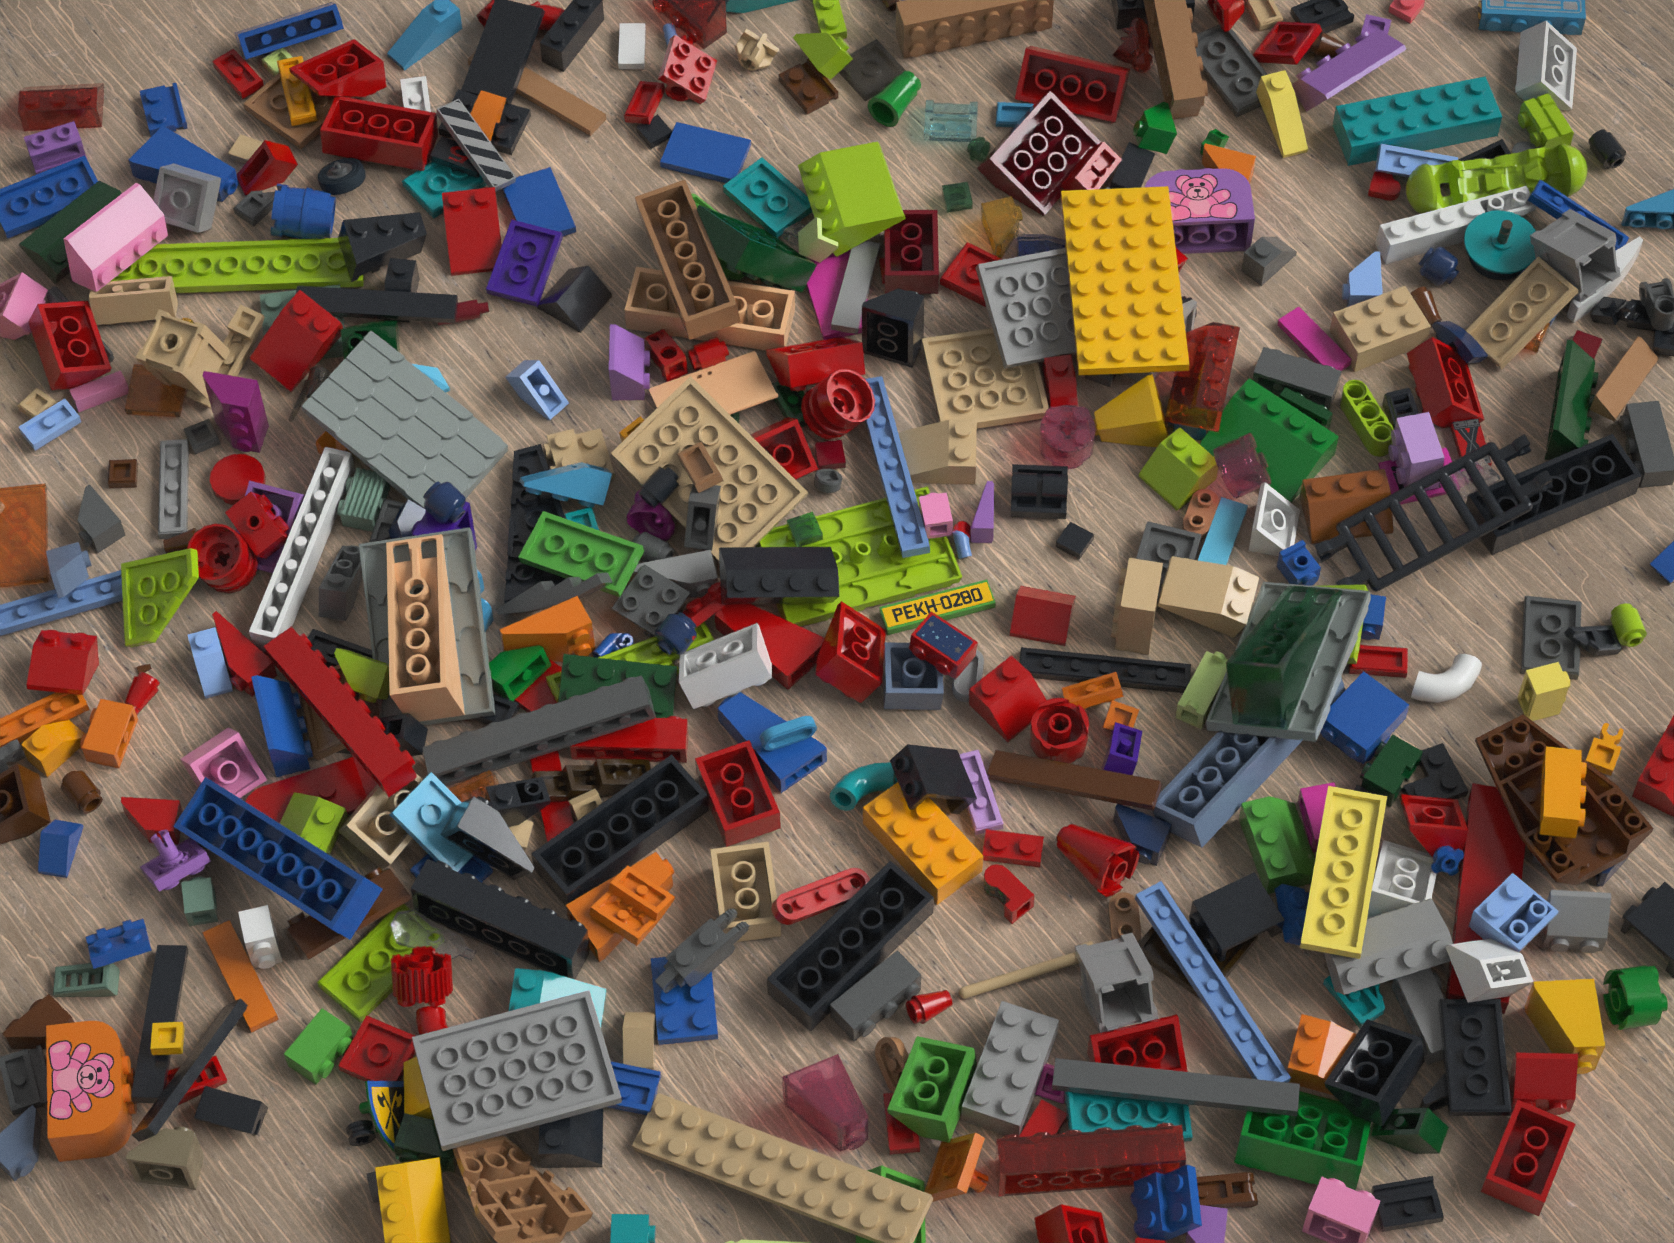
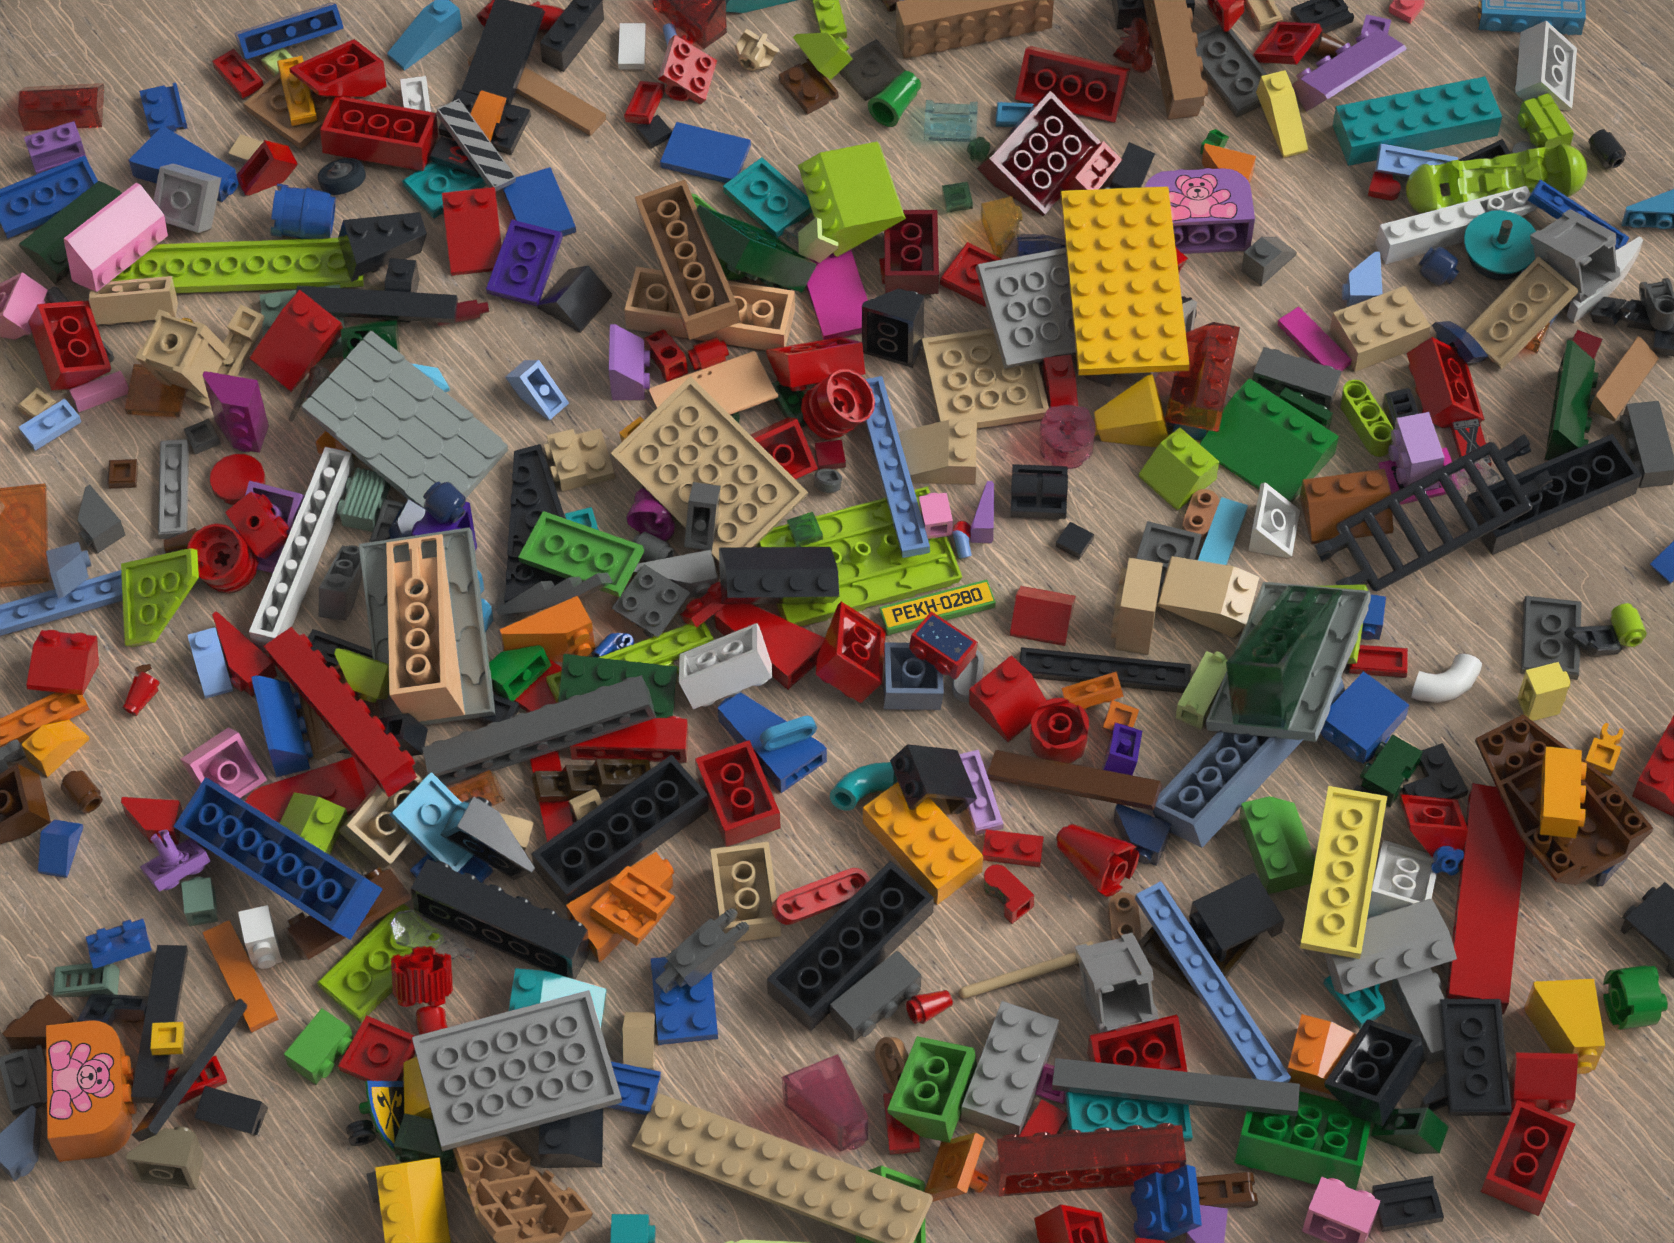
(109, 733): orange brick -> none
(111, 1007): none -> black plate
(255, 206): dark grey tile -> none
(518, 799): black slope -> none
(577, 481): dark azure slope -> none
(659, 486): black brick -> none
(675, 634): dark blue head -> none
(700, 467): medium nougat tile -> none
(855, 287): light grey tile -> none
(1155, 129): green slope -> none
(1241, 465): clear pink brick -> none
(1292, 905): blue plate -> none
(1298, 565): blue brick -> none
(1311, 806): dark pink slope -> none
(1426, 304): reddish brown cone -> none
(1488, 969): white slope -> none
(1512, 914): light blue slope -> none
(1580, 921): light grey slope -> none

